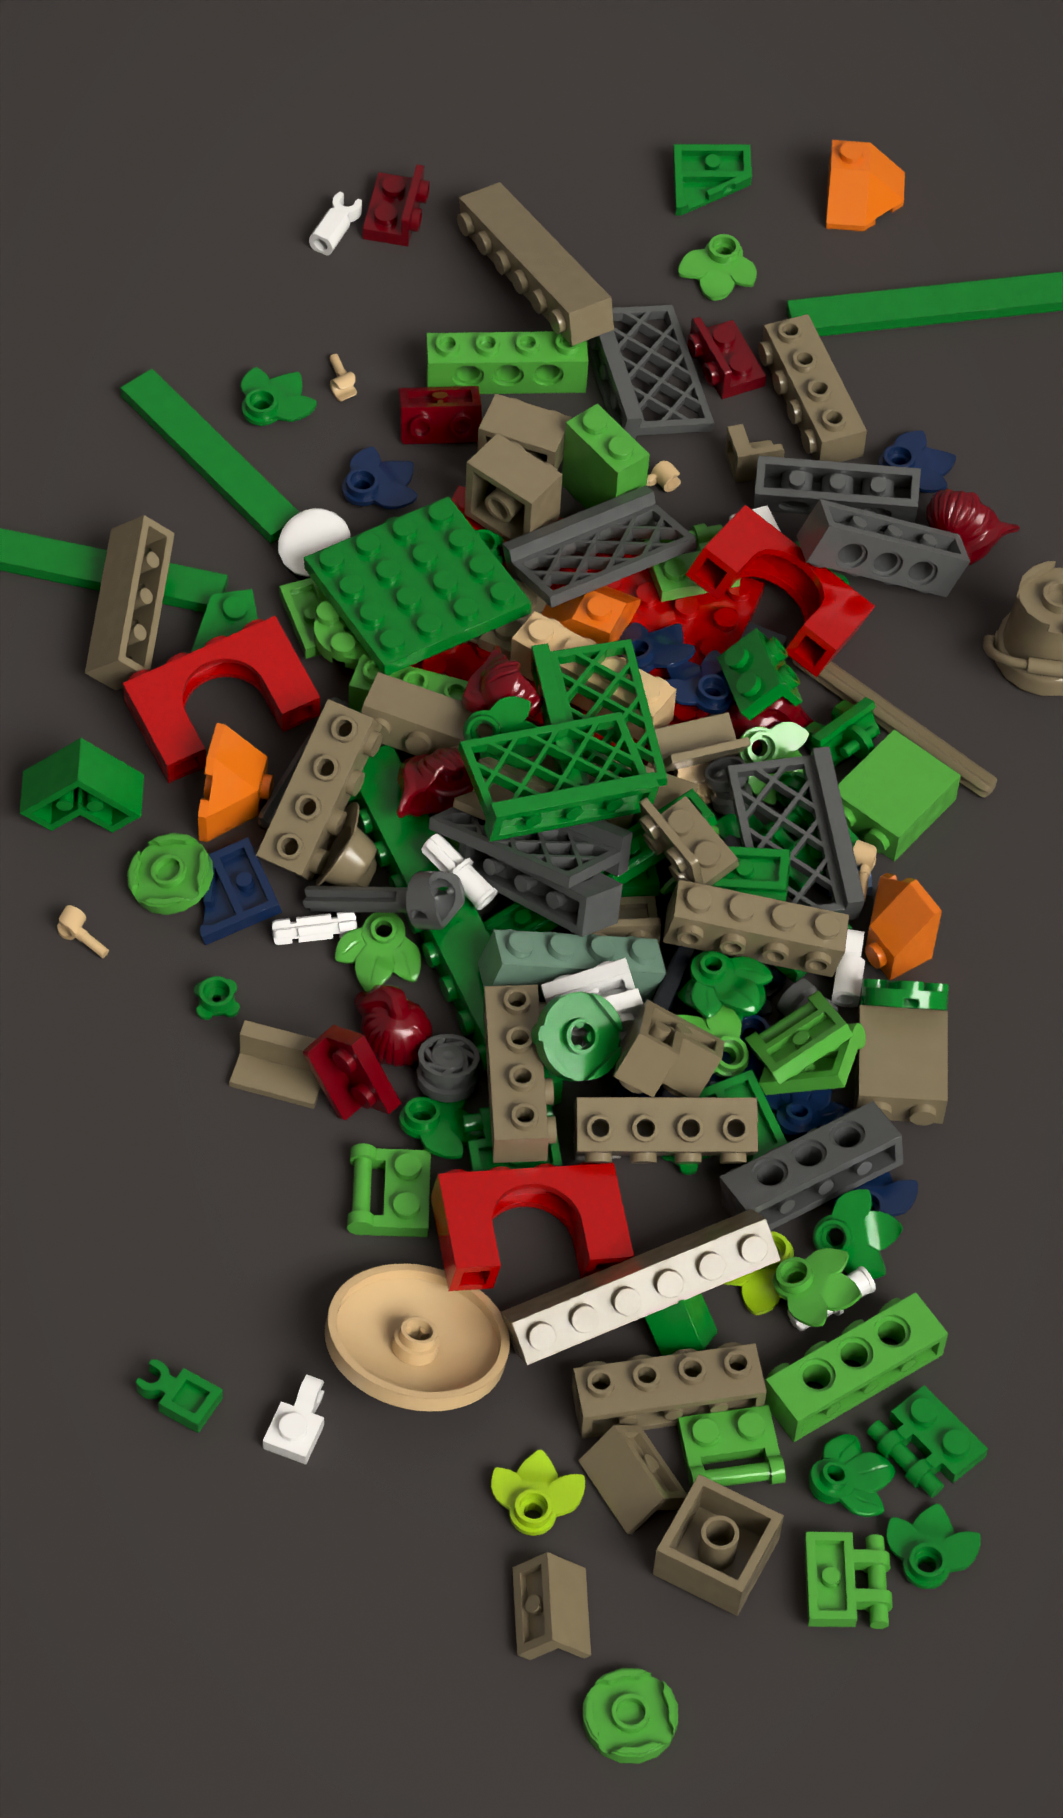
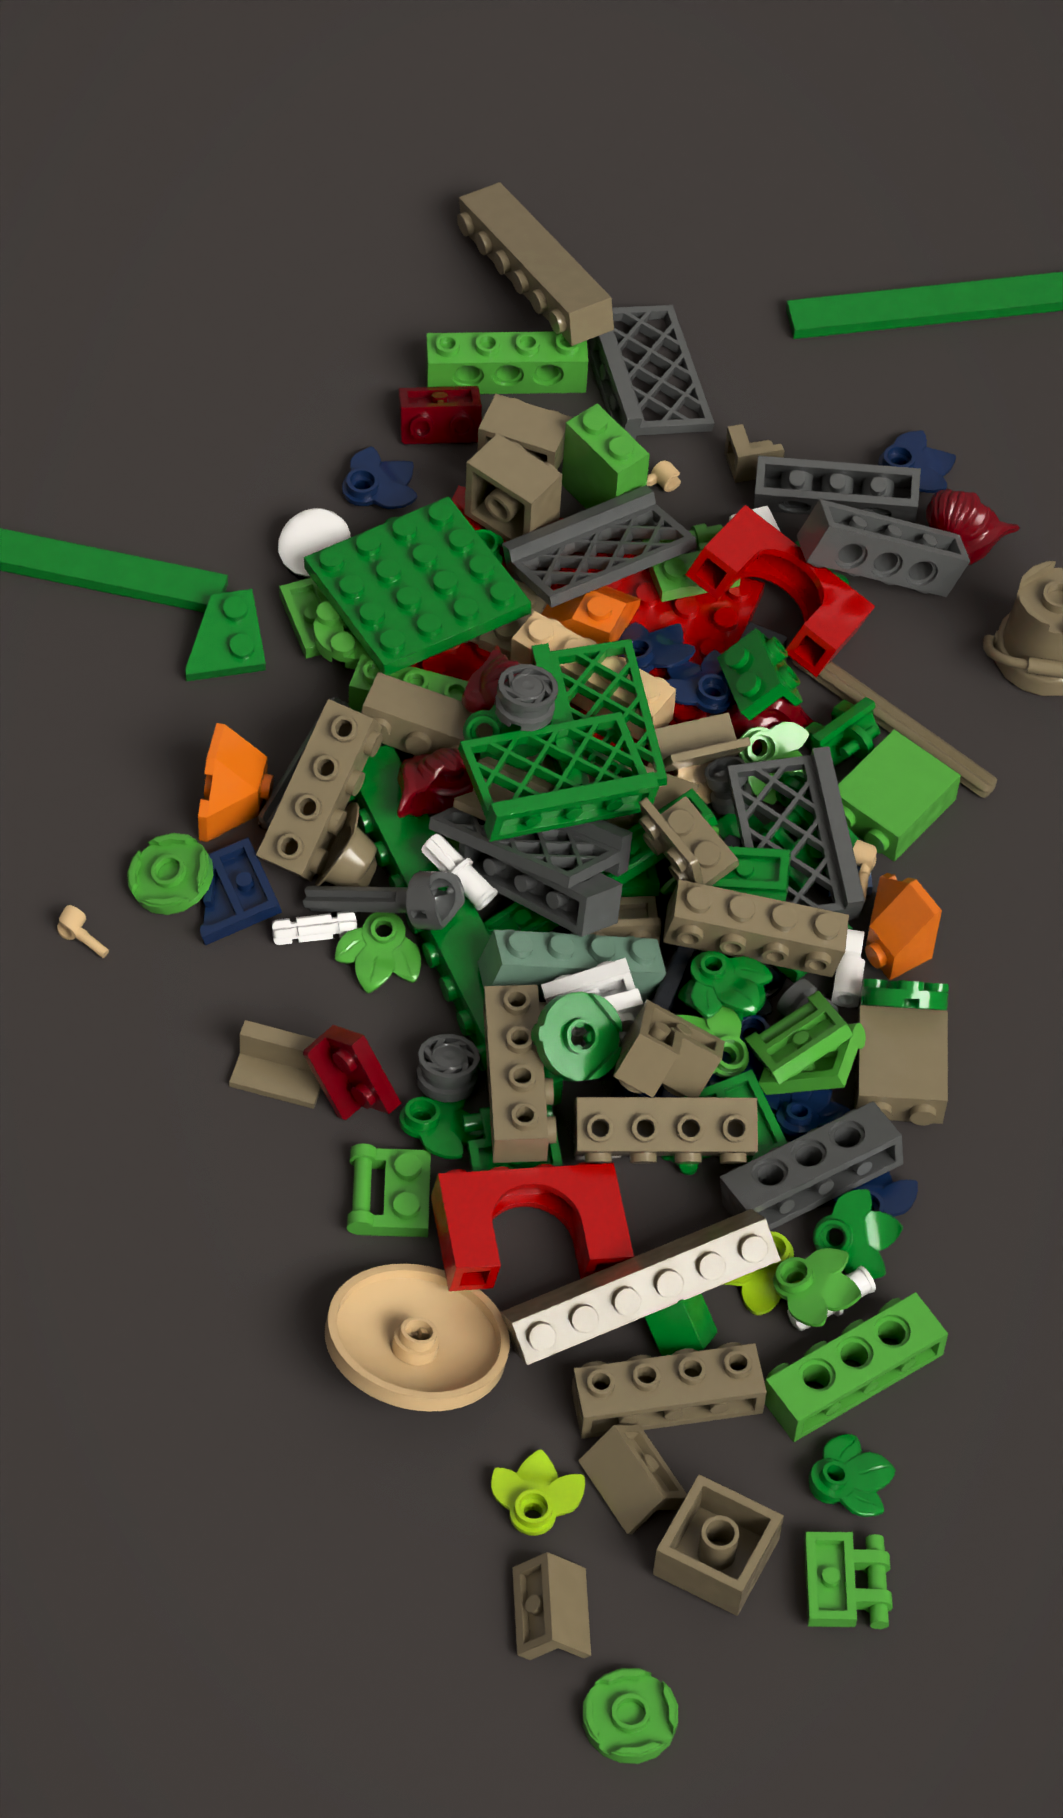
(82, 783): green brick -> none
(129, 601): dark tan brick -> none
(185, 1398): green plate -> none
(209, 454): green tile -> none
(216, 988): green plate -> none
(255, 654): red arch -> none
(274, 398): green plate -> none
(297, 1426): white plate -> none
(334, 224): white bar -> none
(342, 385): tan hand -> none
(392, 1024): dark red hair -> none
(395, 207): dark red bracket -> none
(527, 697): none -> dark grey wheel
(708, 173): green wing -> none
(718, 267): bright green plate -> none
(725, 358): dark red bracket -> none
(731, 1437): bright green plate -> none
(812, 390): dark tan brick -> none
(861, 186): orange slope -> none
(931, 1542): green plate -> none
(936, 1433): green plate -> none

